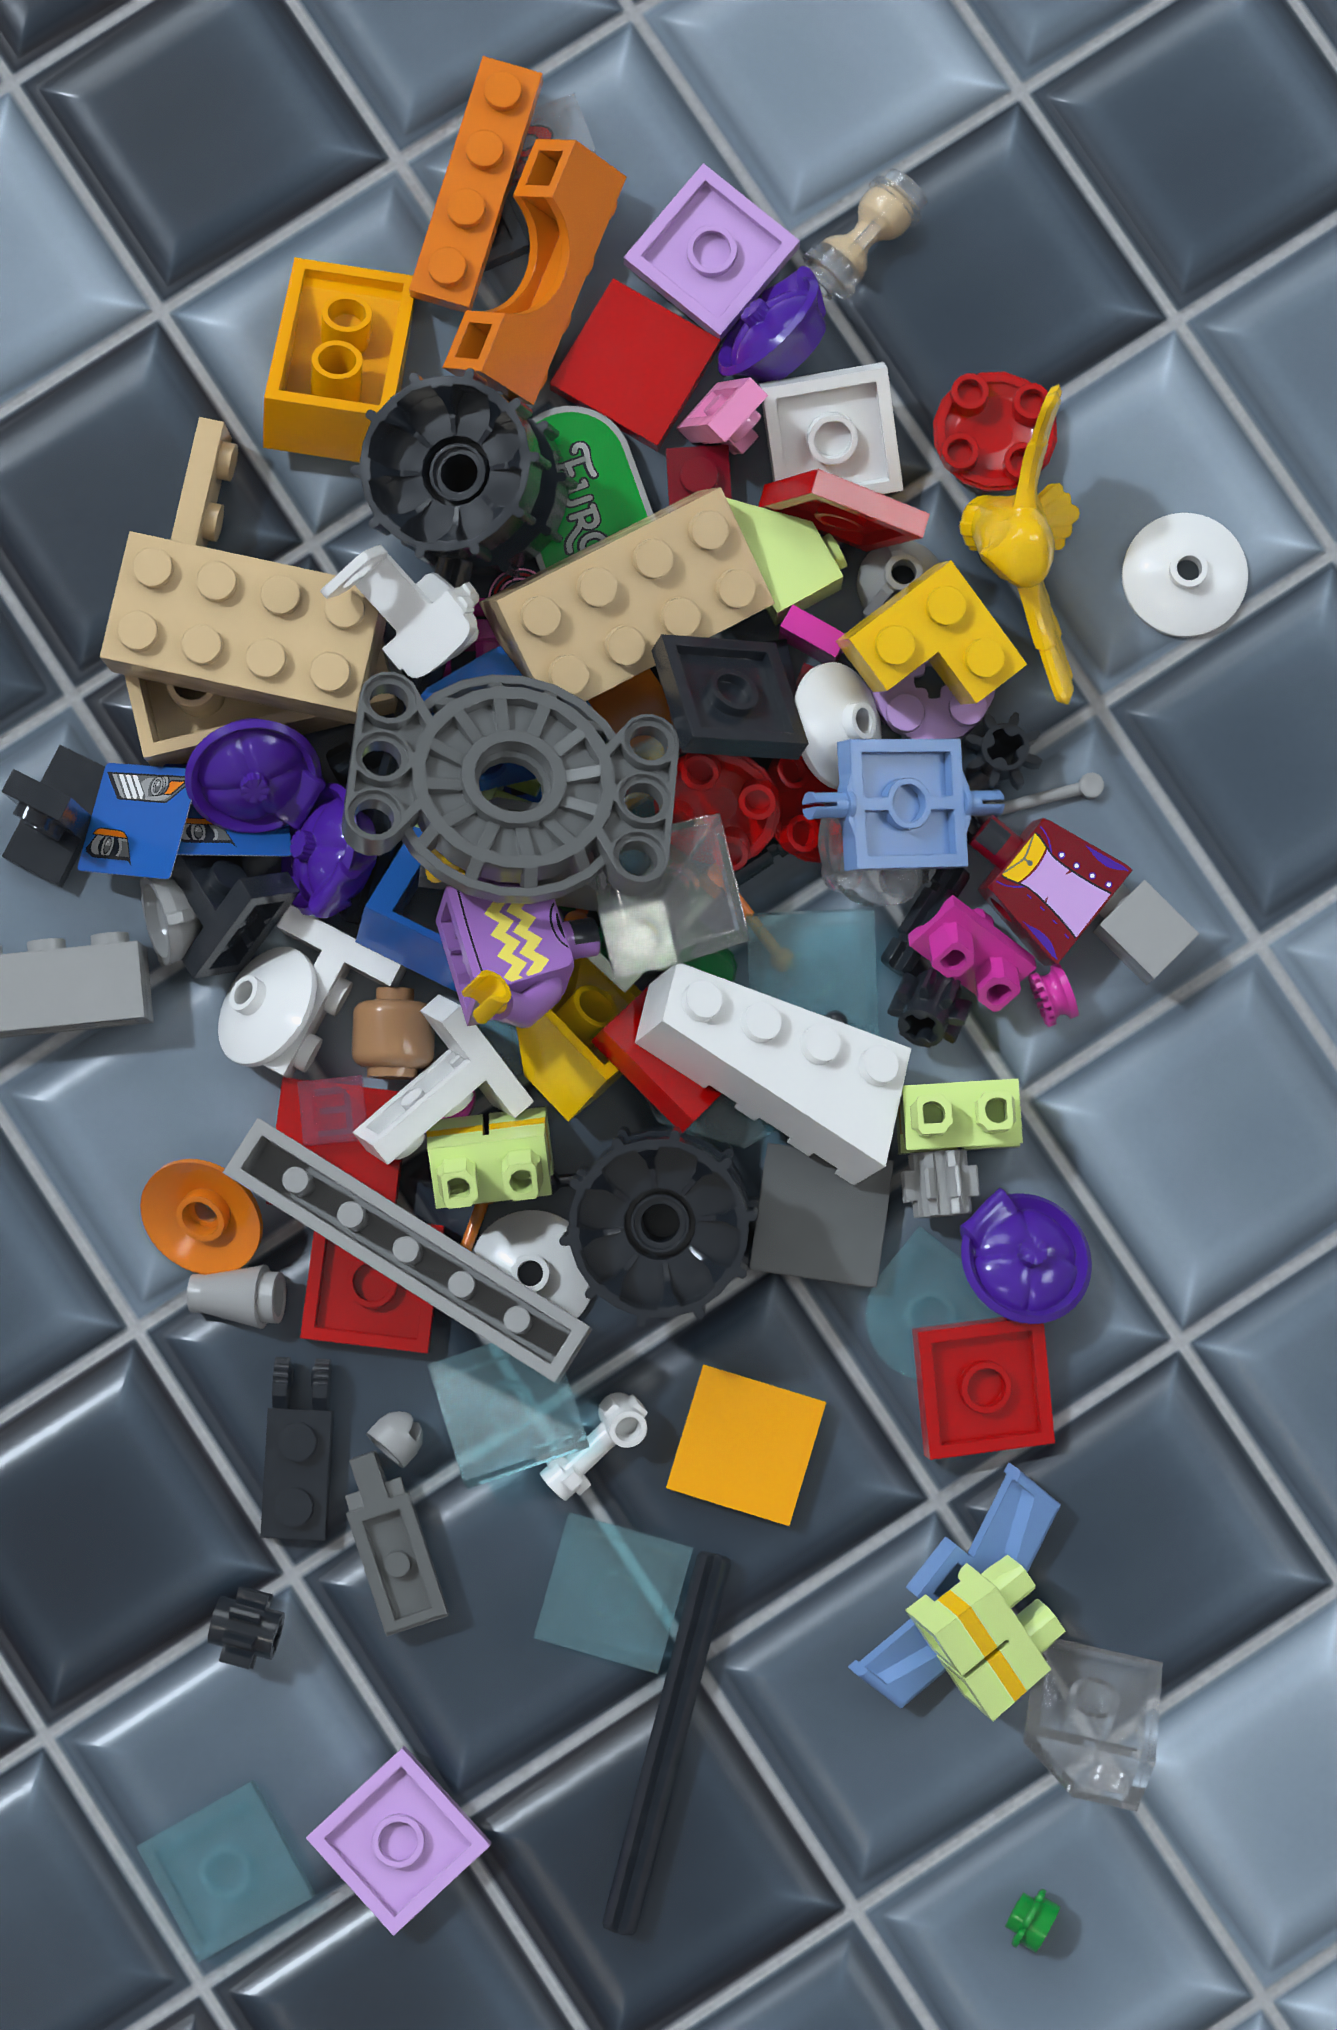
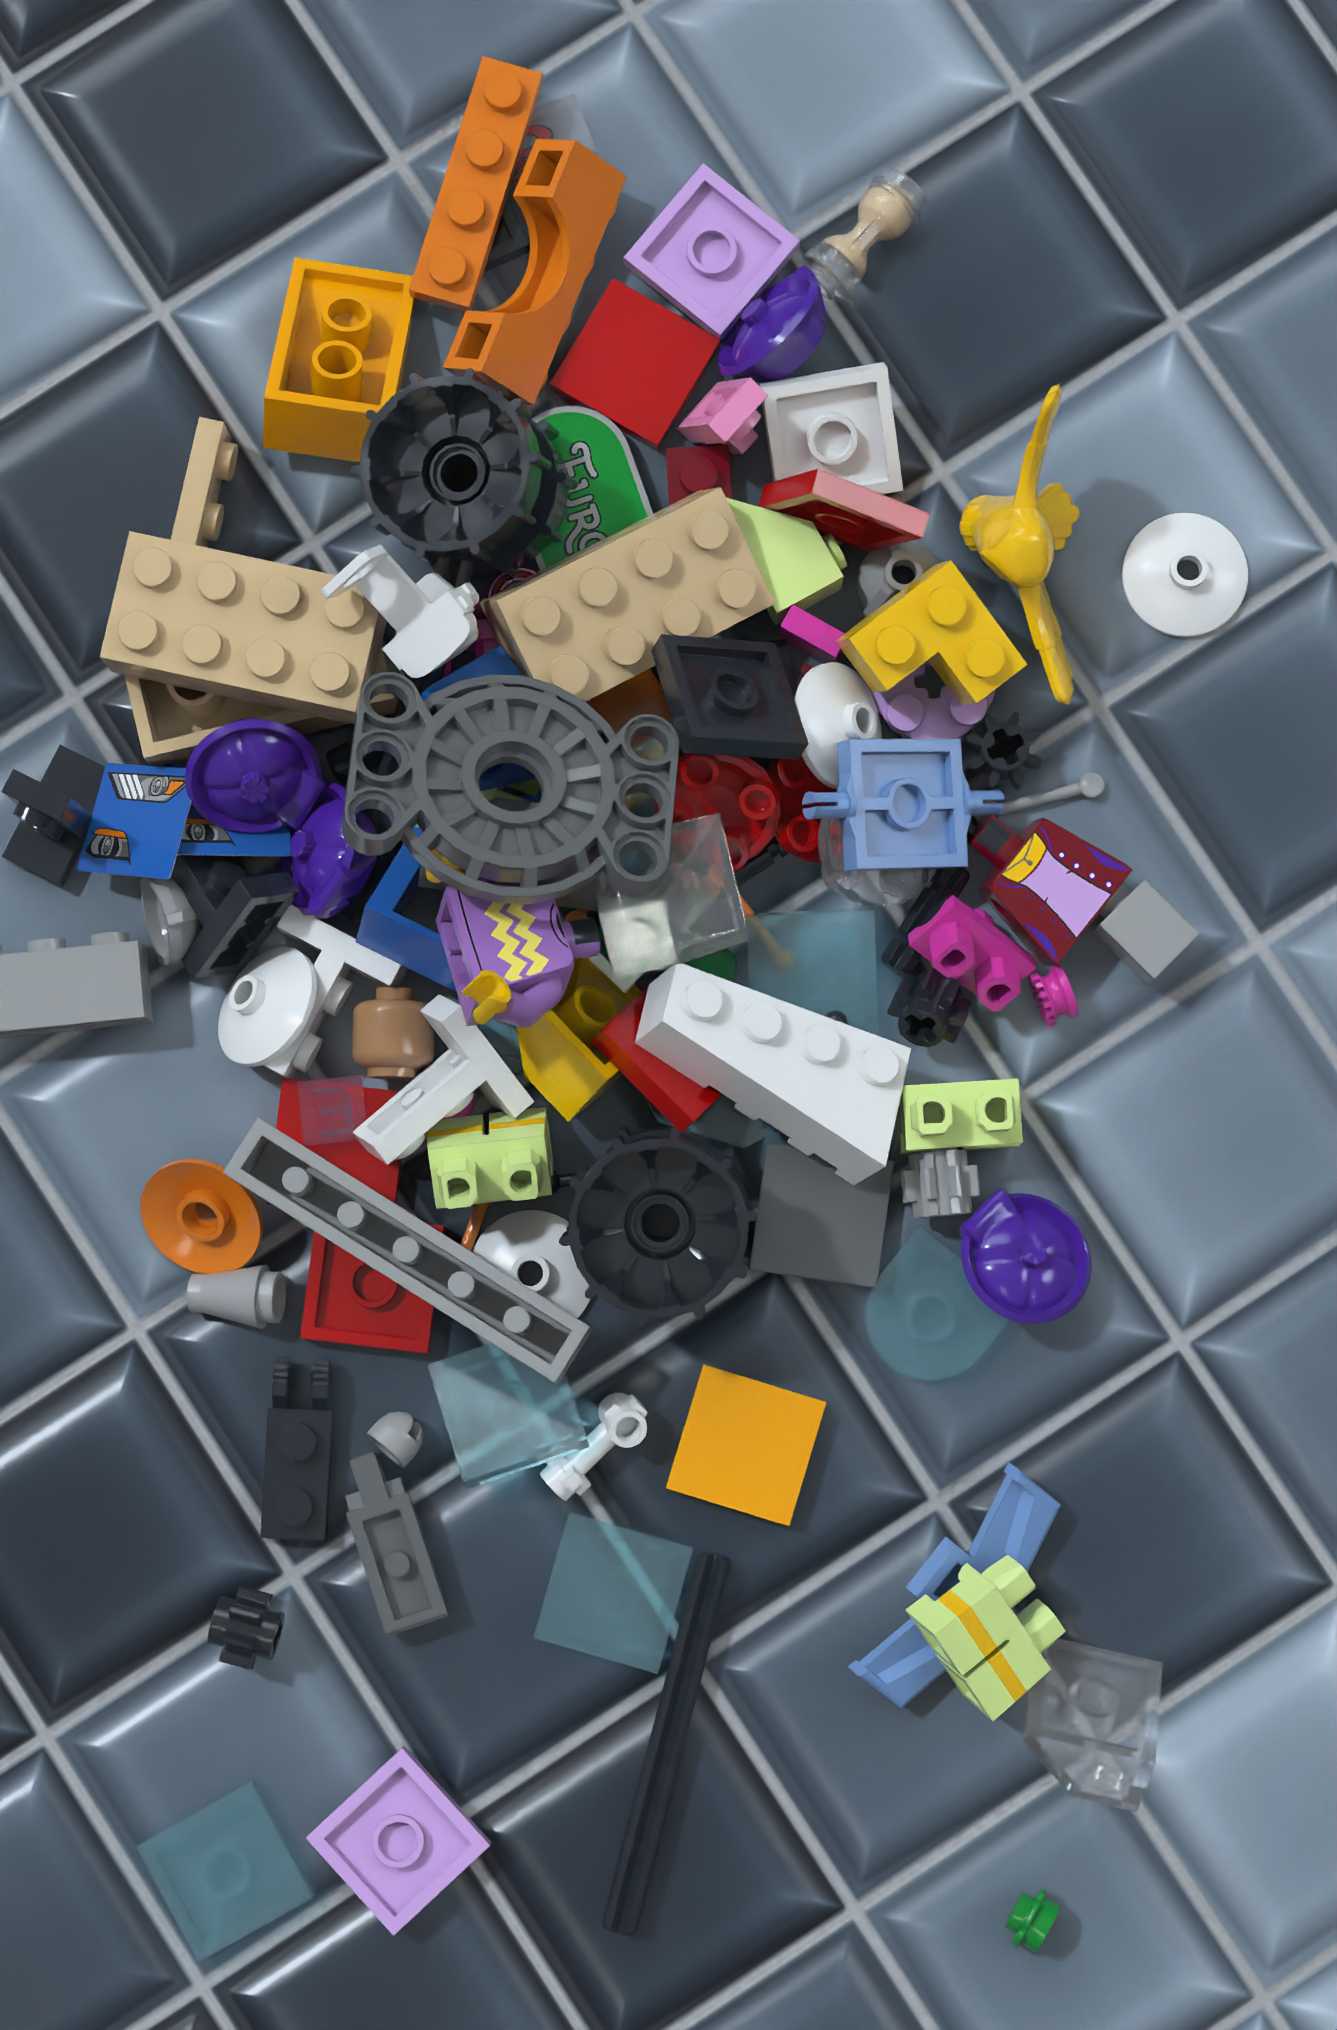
(982, 1387): red tile -> none
(986, 428): red dish -> none

